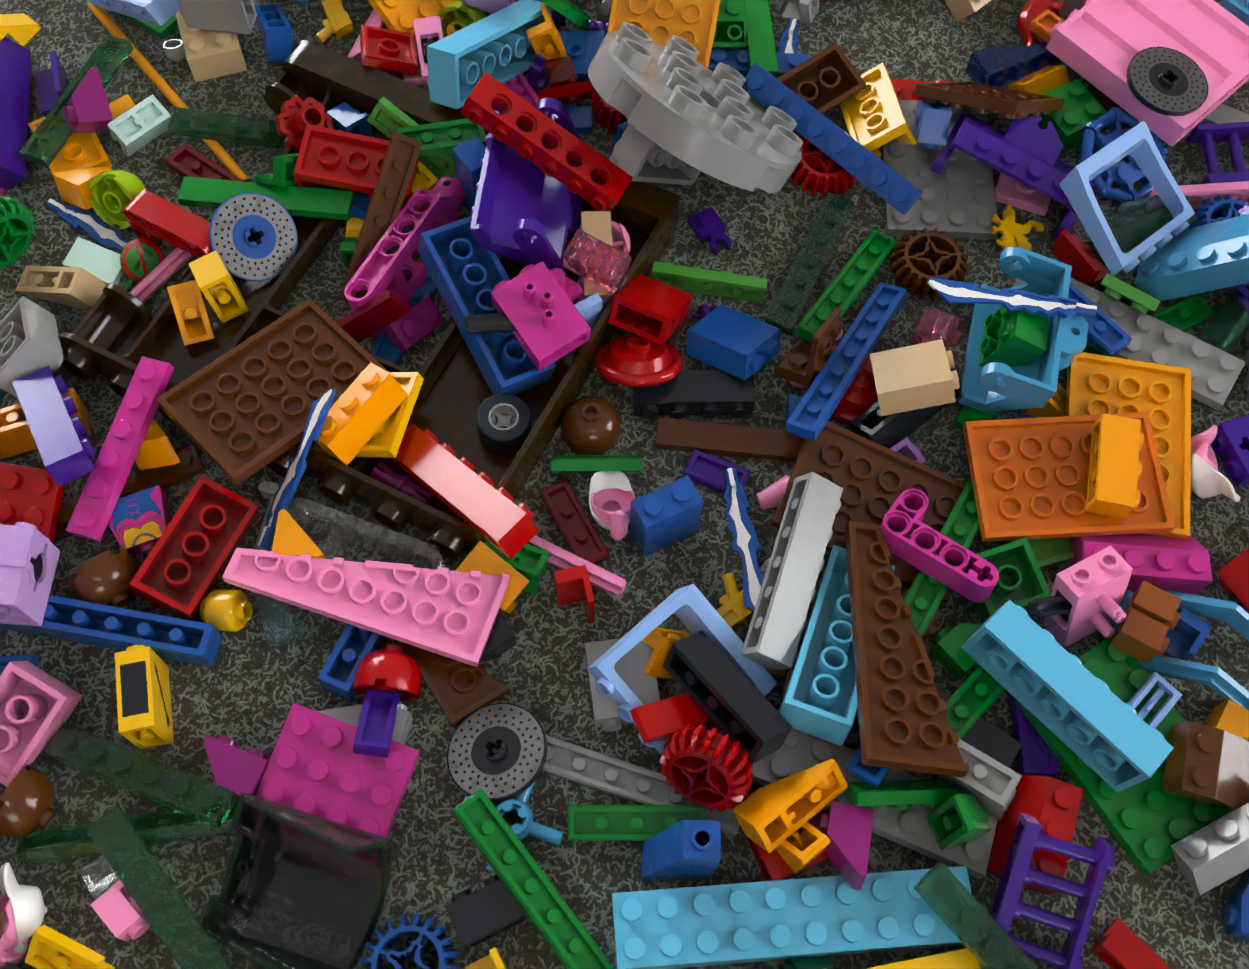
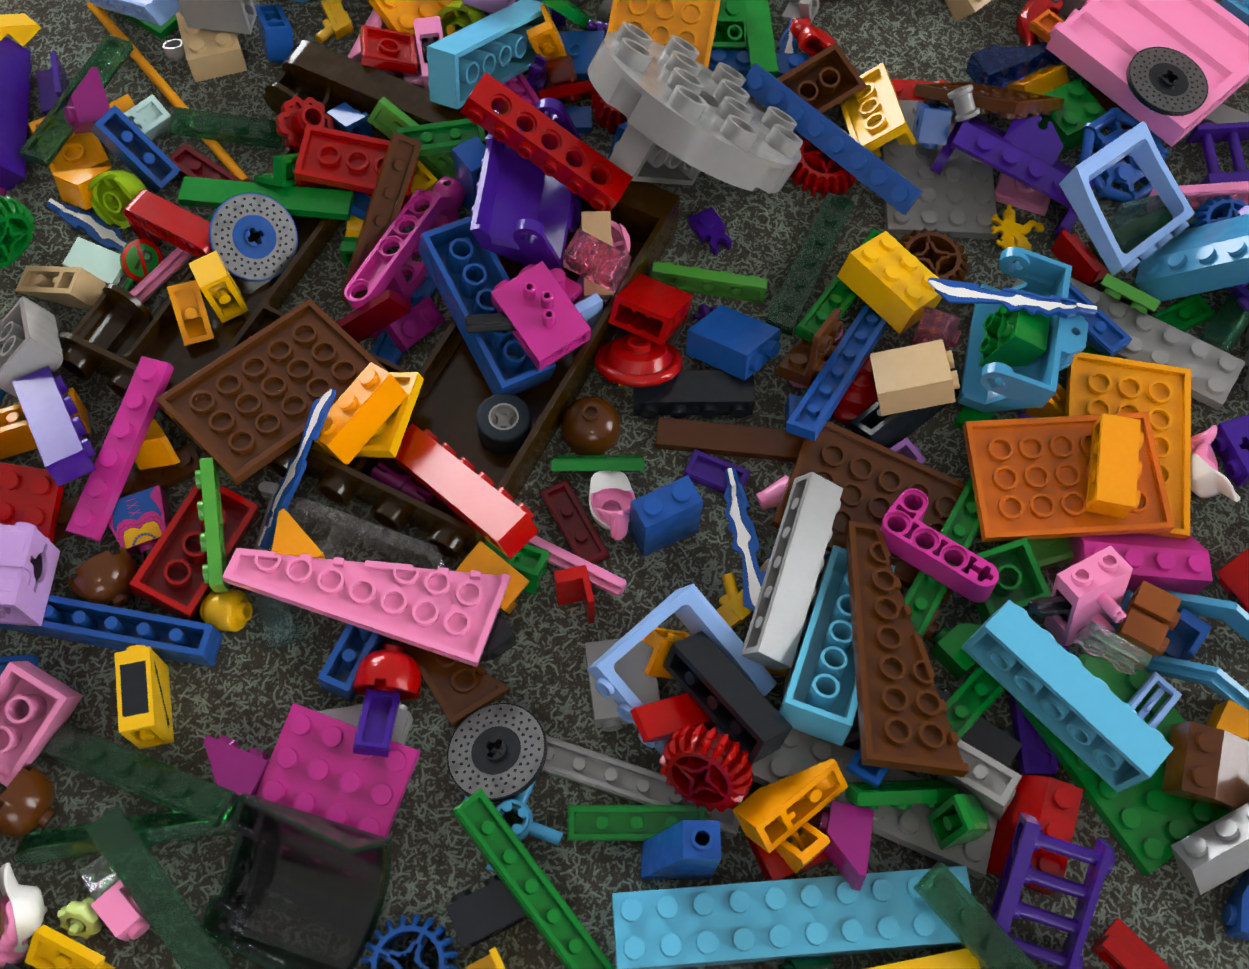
(80, 918): none -> yellowish green piece
(134, 149): none -> blue brick
(210, 511): none -> bright green plate
(809, 37): none -> red animal
(890, 281): none -> yellow brick
(964, 103): none -> light grey bush
(1112, 648): none -> clear plate

